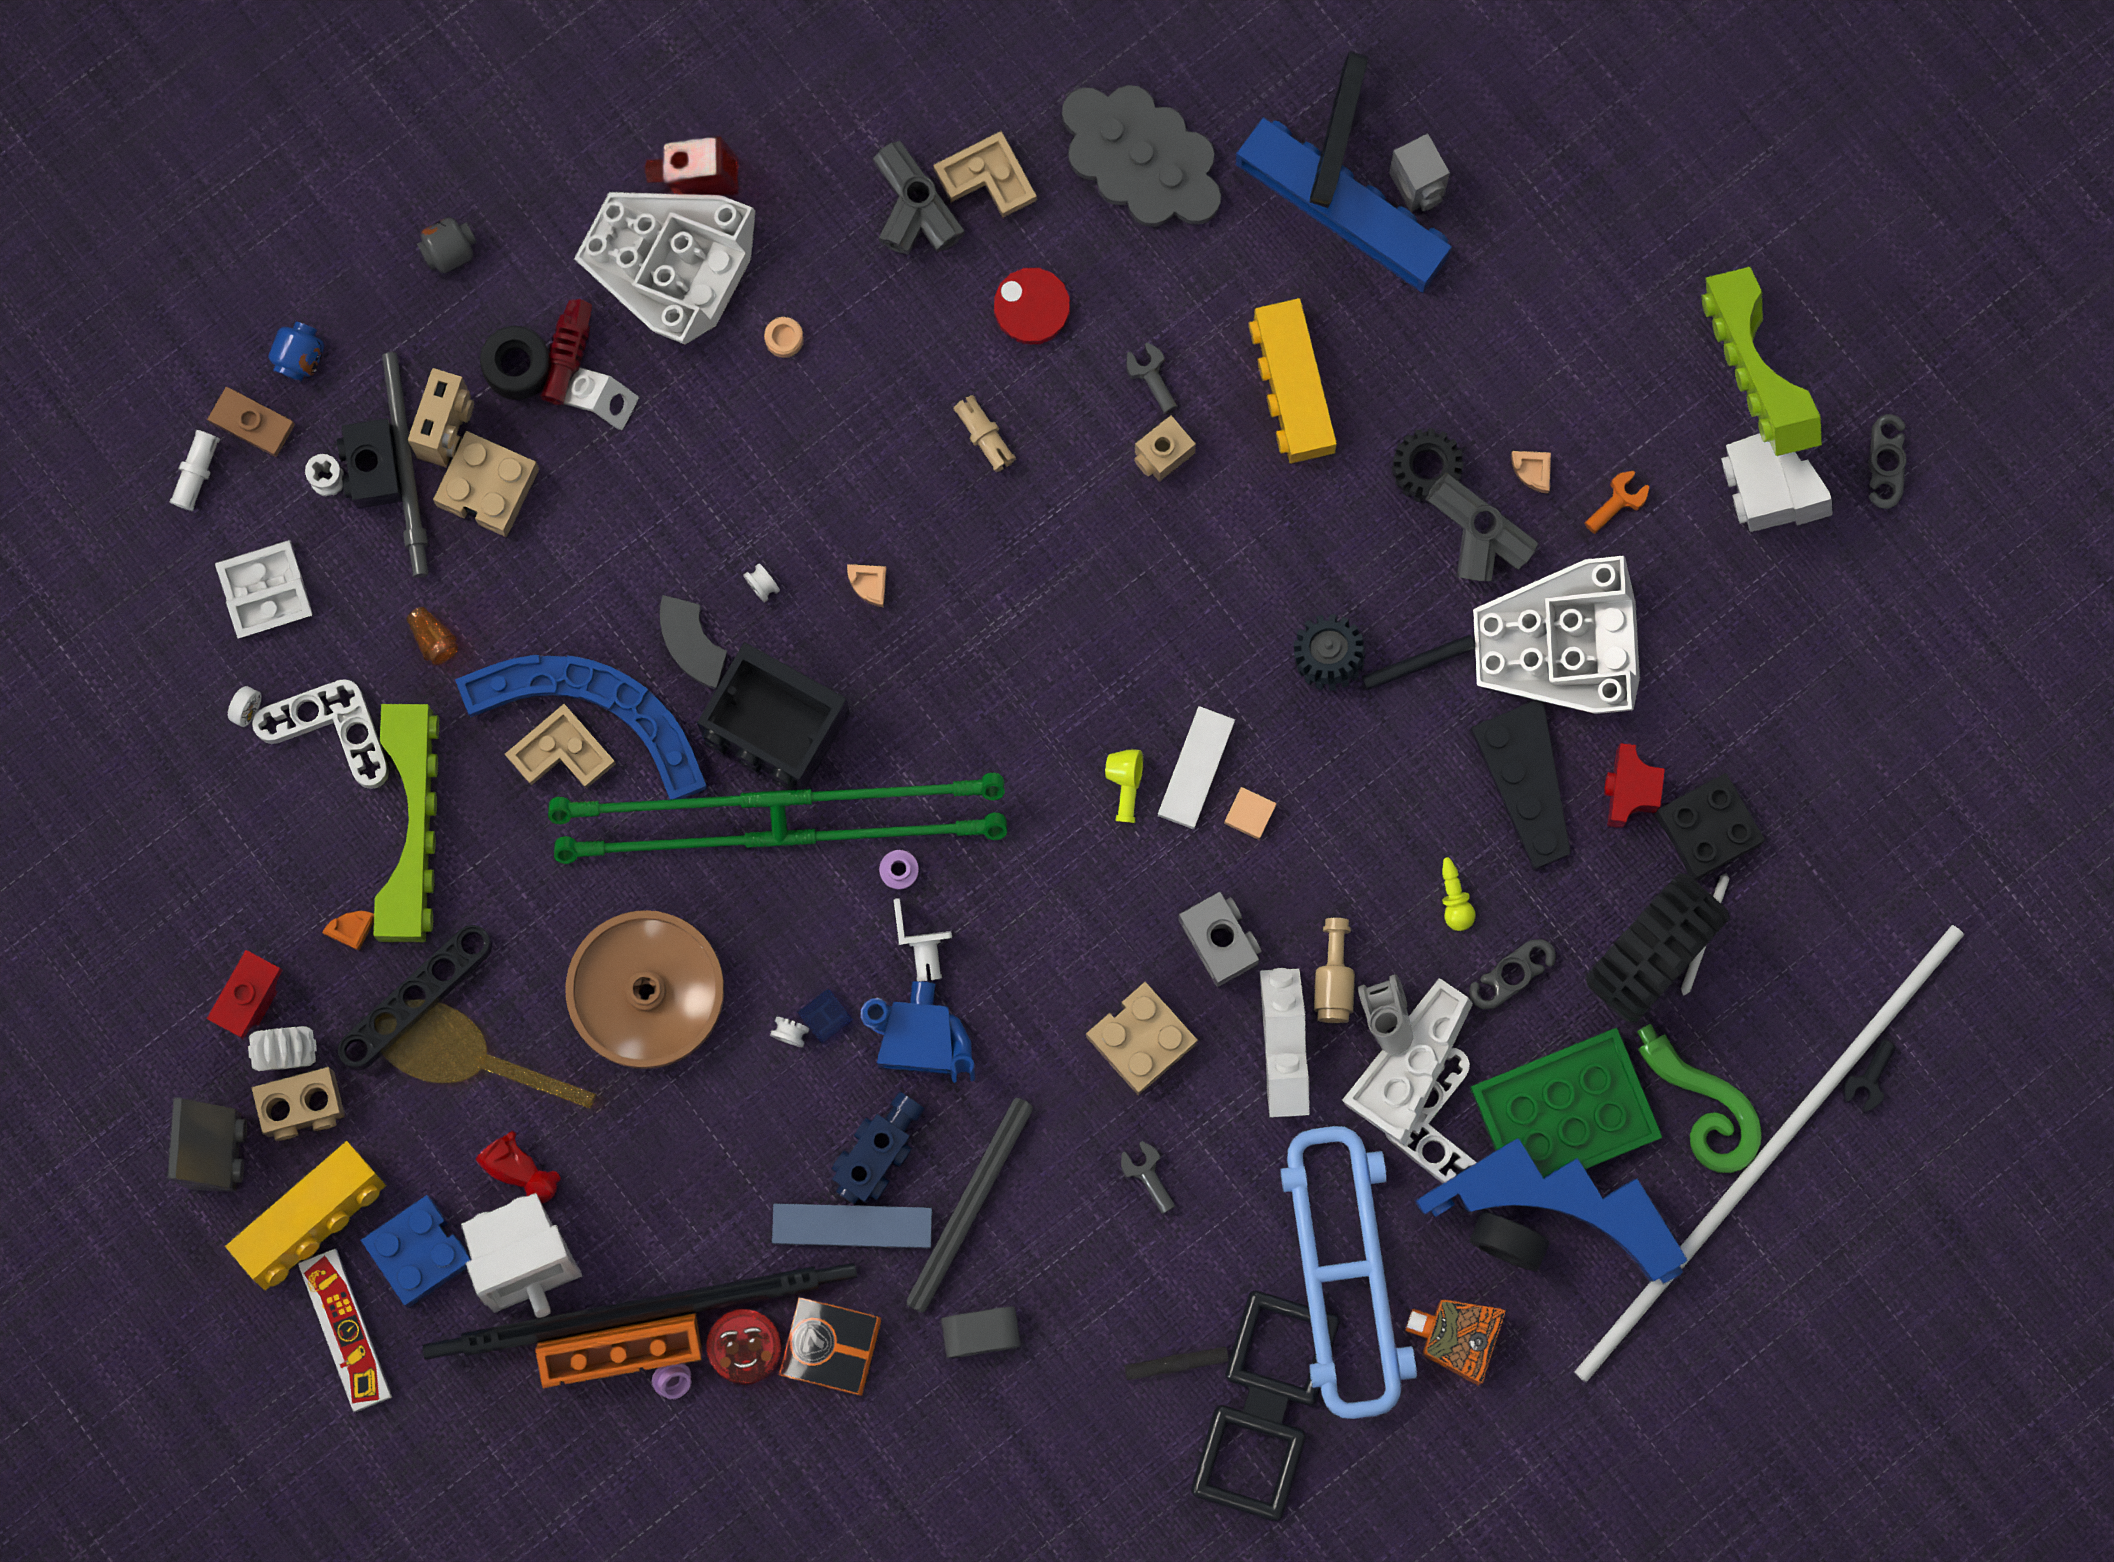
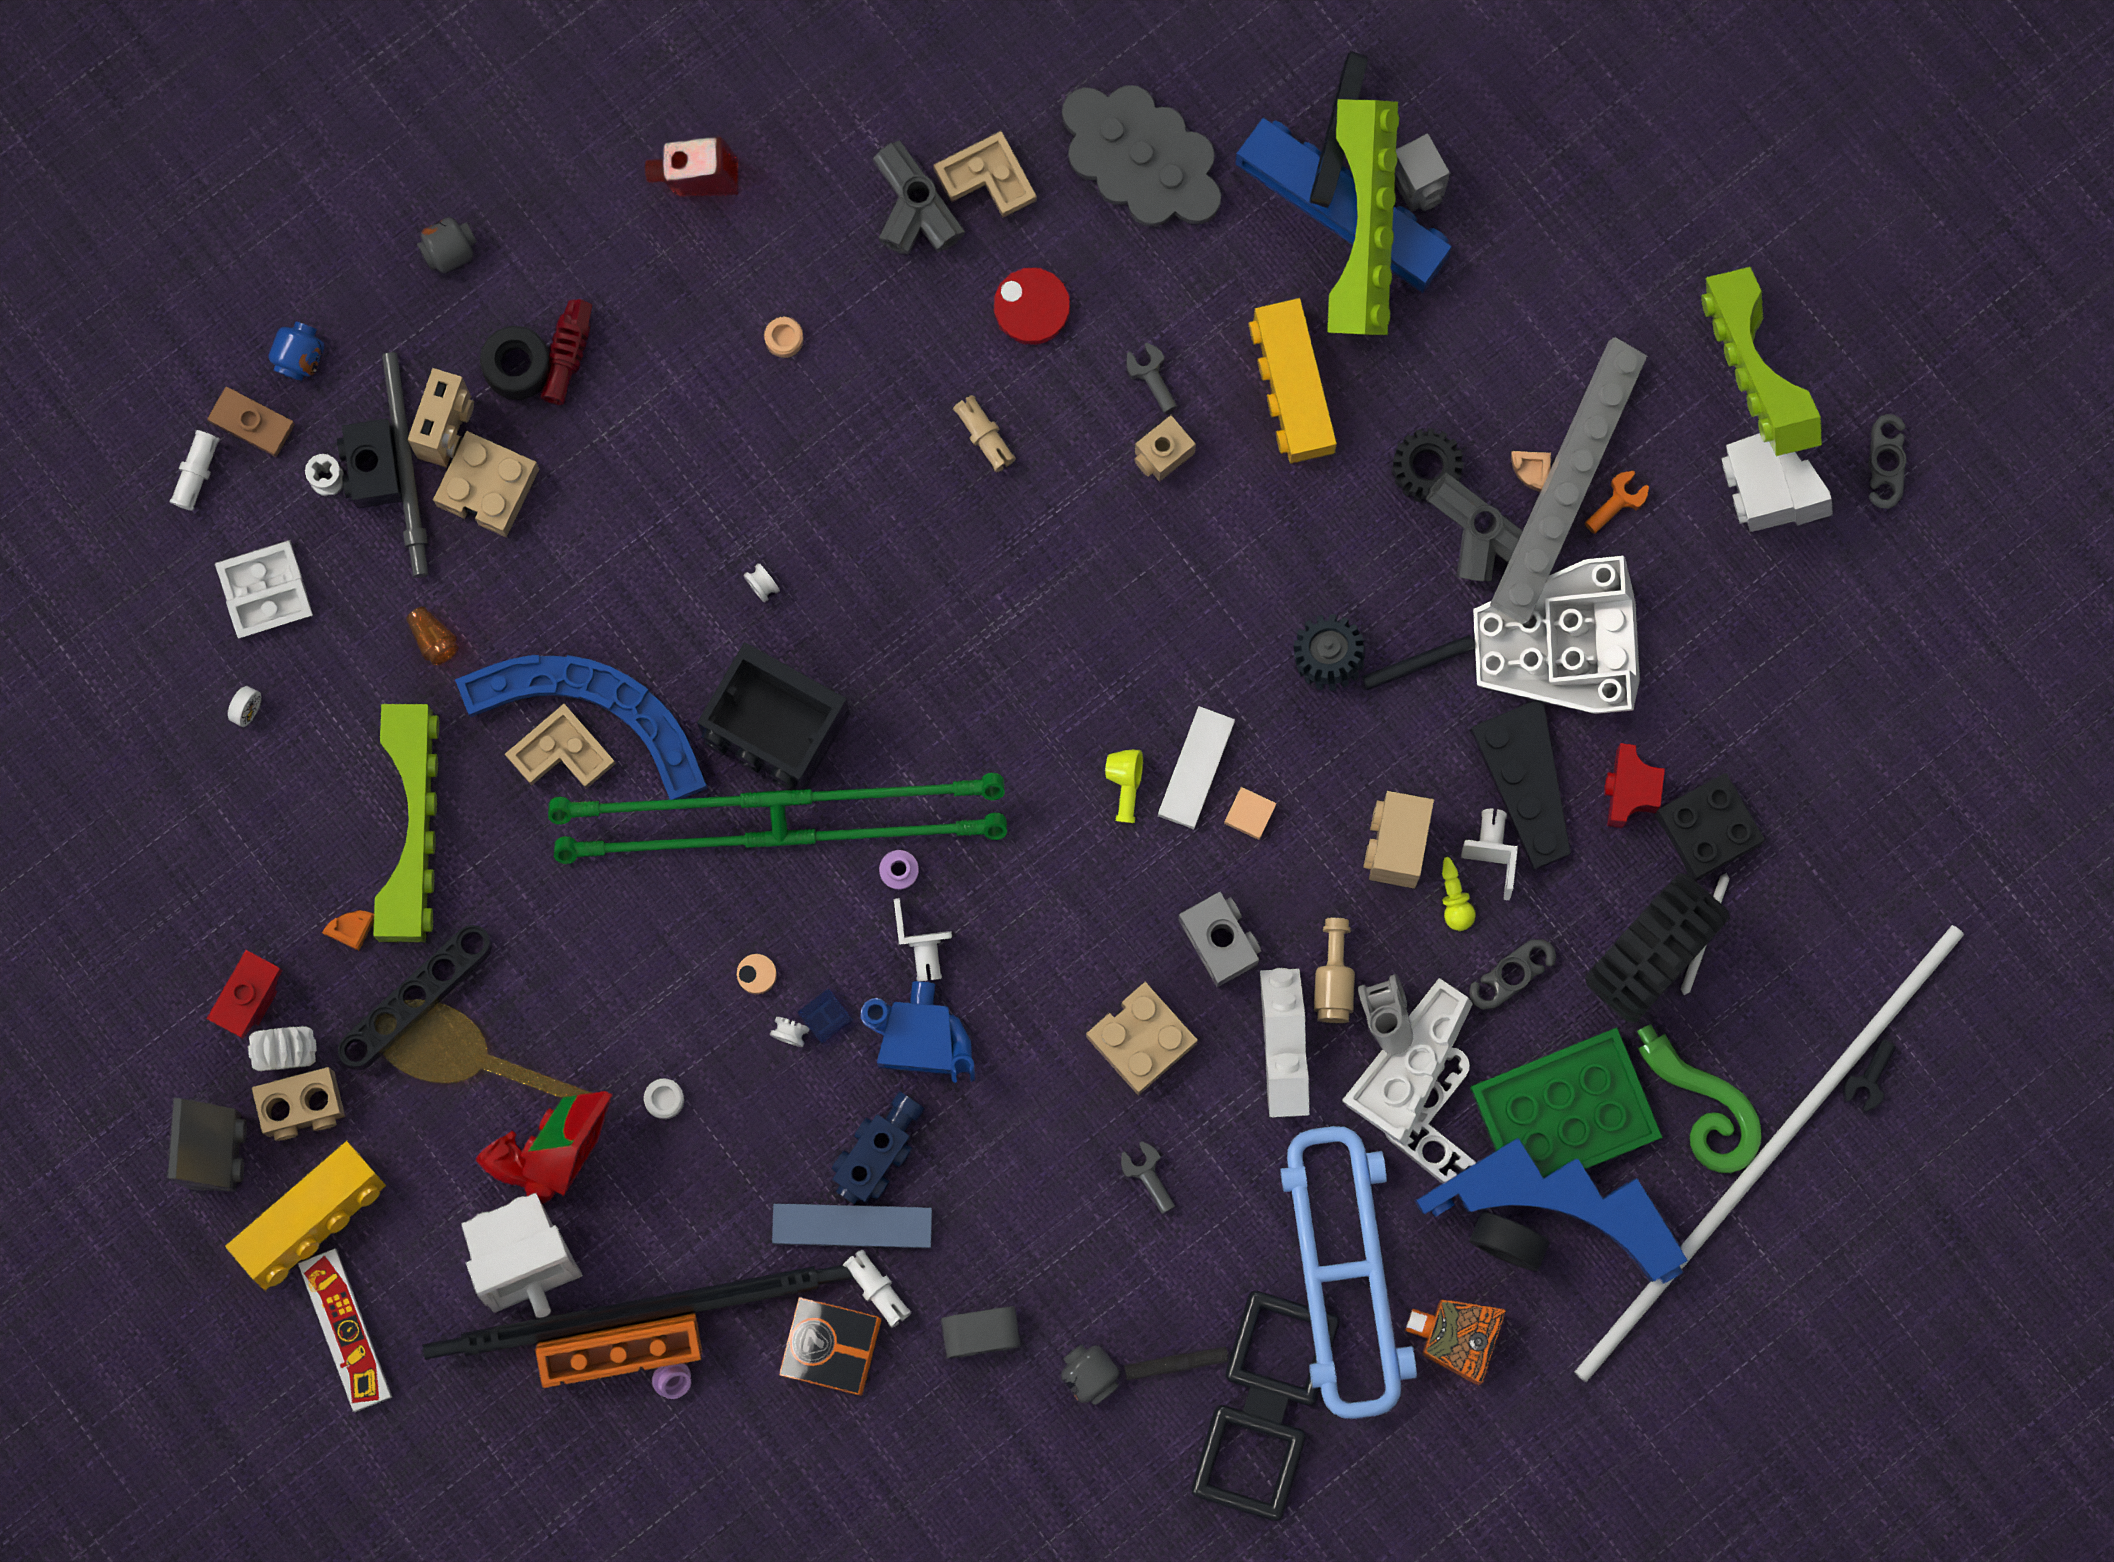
(342, 718): white beam -> none
(416, 1251): blue piece -> none
(565, 1140): none -> red slope
(594, 392): white bracket -> none
(637, 953): medium nougat dish -> none
(663, 1098): none -> white tile
(670, 257): white wedge -> none
(688, 643): dark grey tile -> none
(744, 1346): clear red head -> none
(756, 974): none -> light nougat tile
(868, 582): light nougat tile -> none
(877, 1288): none -> white pin
(969, 1205): dark grey axle -> none
(1090, 1374): none -> dark grey head
(1369, 141): none -> lime arch
(1400, 840): none -> tan brick
(1491, 847): none -> white bracket
(1568, 480): none -> light grey plate

